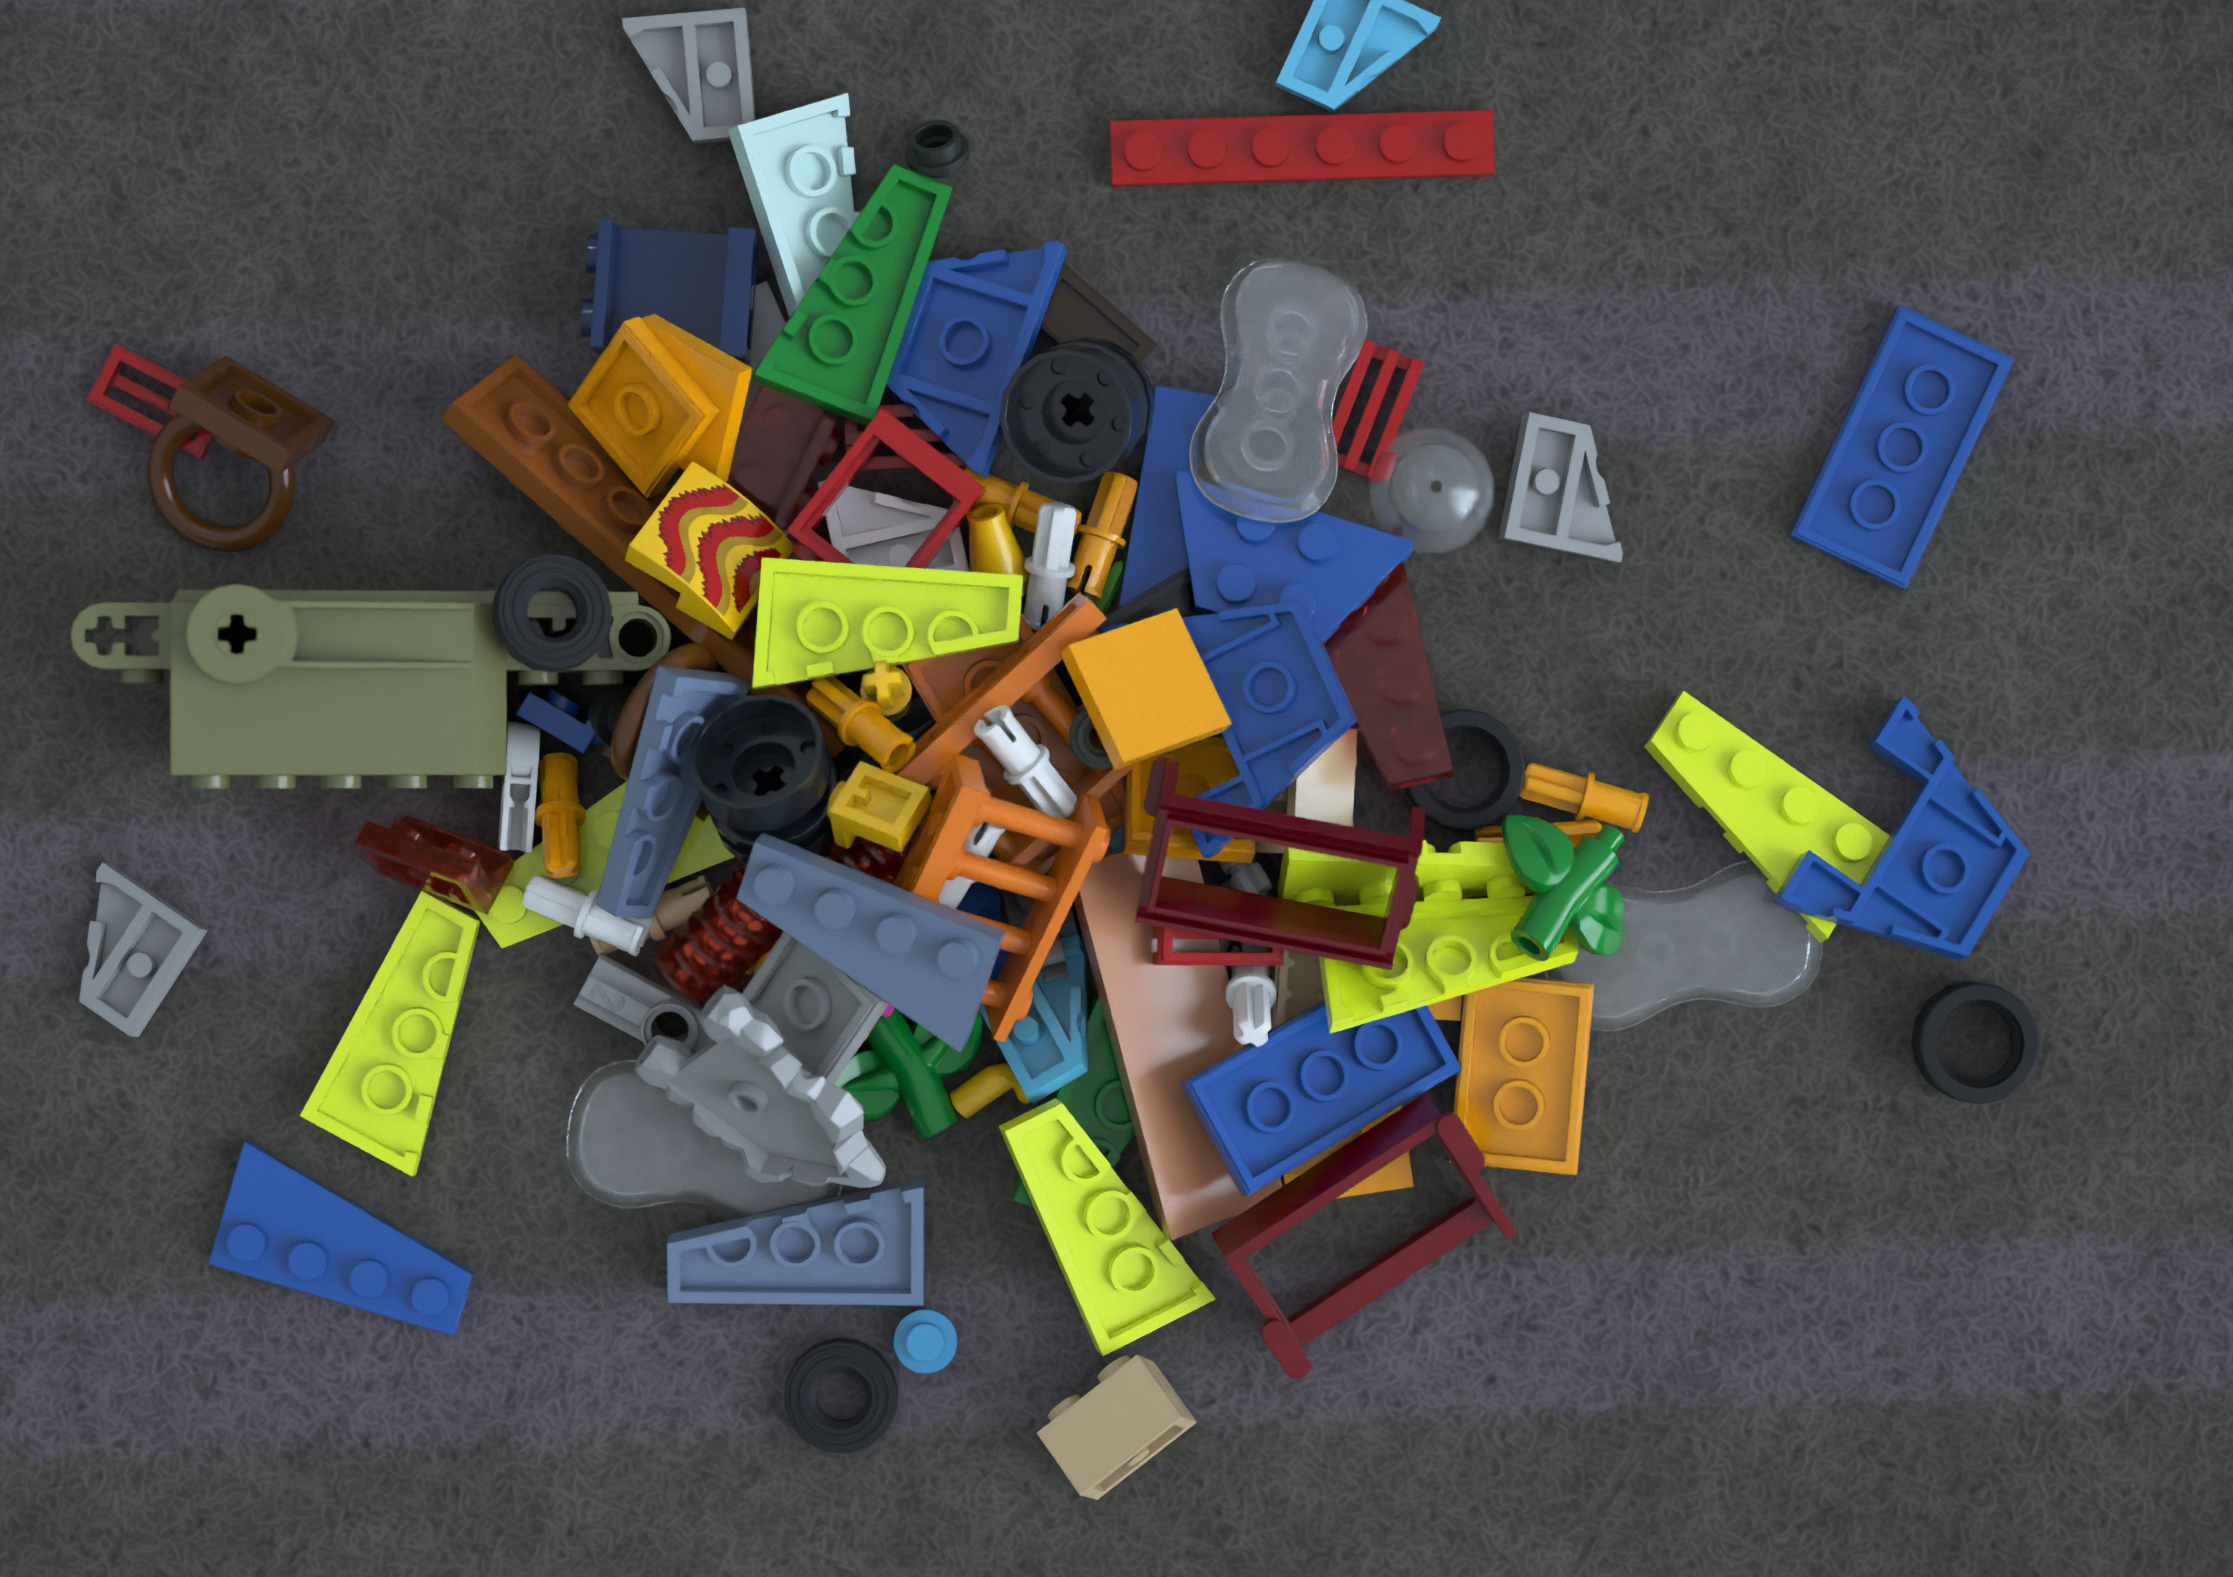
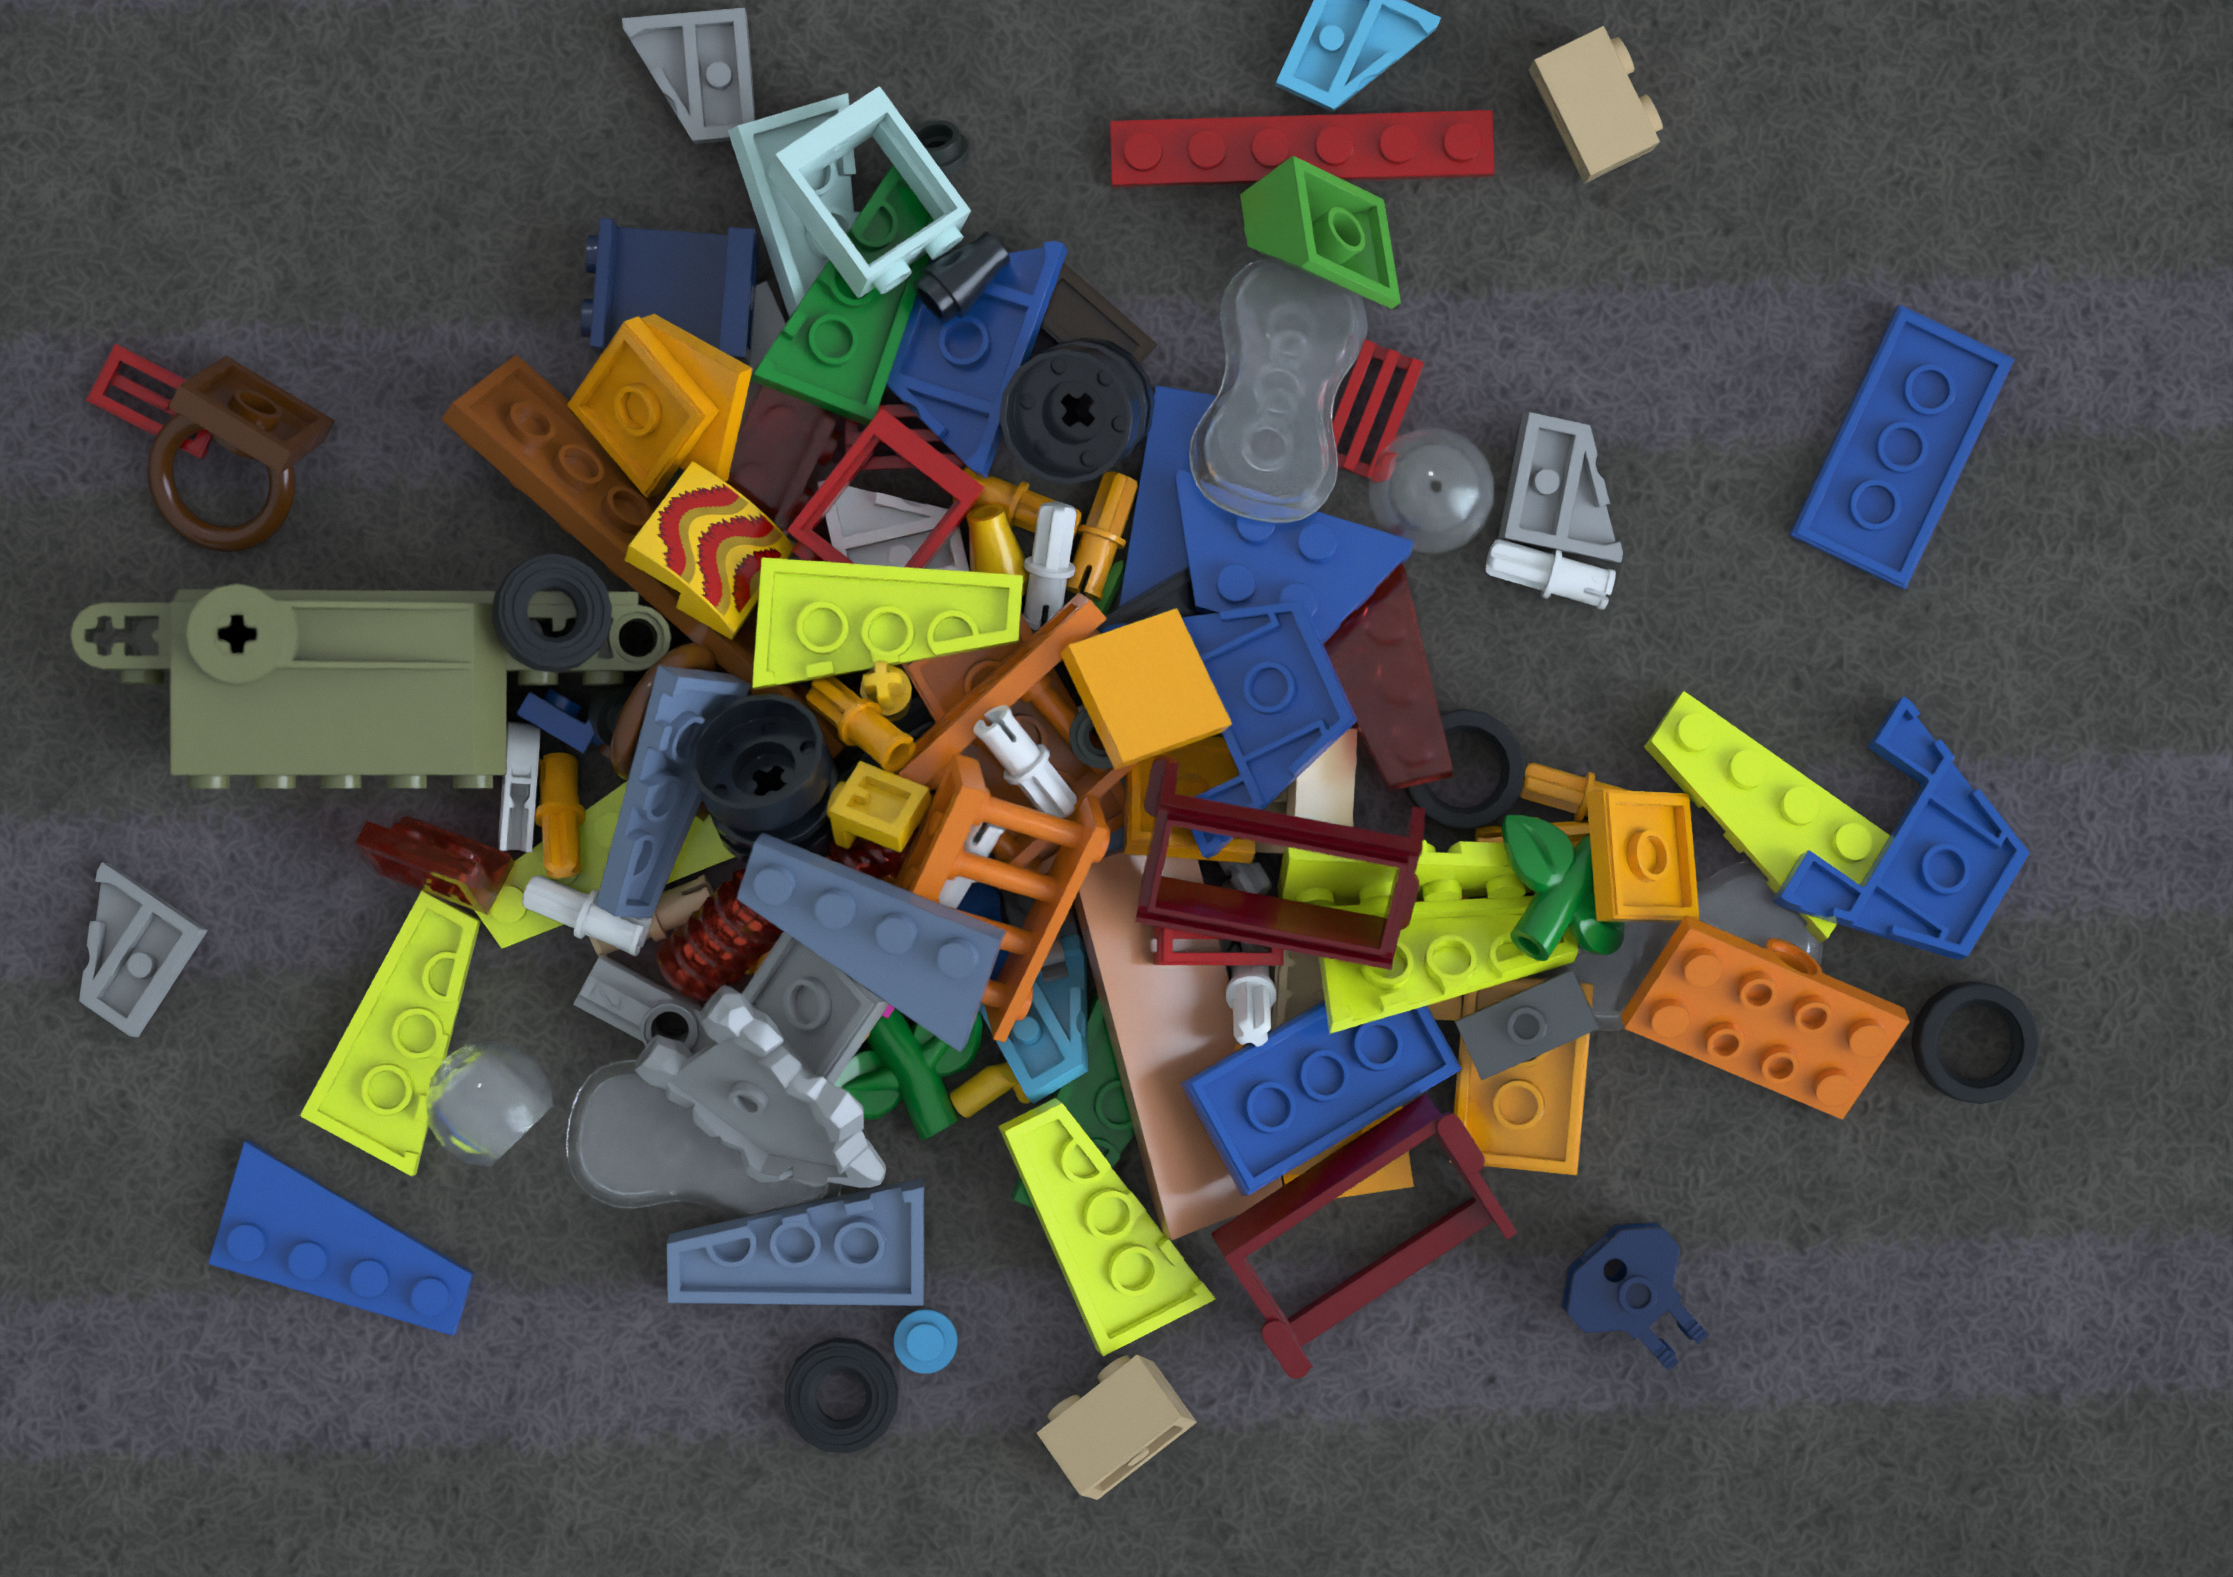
(486, 1100): none -> clear helmet
(820, 147): none -> light aqua window
(959, 278): none -> black cone
(1323, 229): none -> bright green slope
(1527, 1024): none -> dark grey plate
(1550, 573): none -> white axle
(1596, 103): none -> tan brick
(1635, 1293): none -> dark blue hinge
(1642, 856): none -> light orange tile
(1765, 1016): none -> orange plate

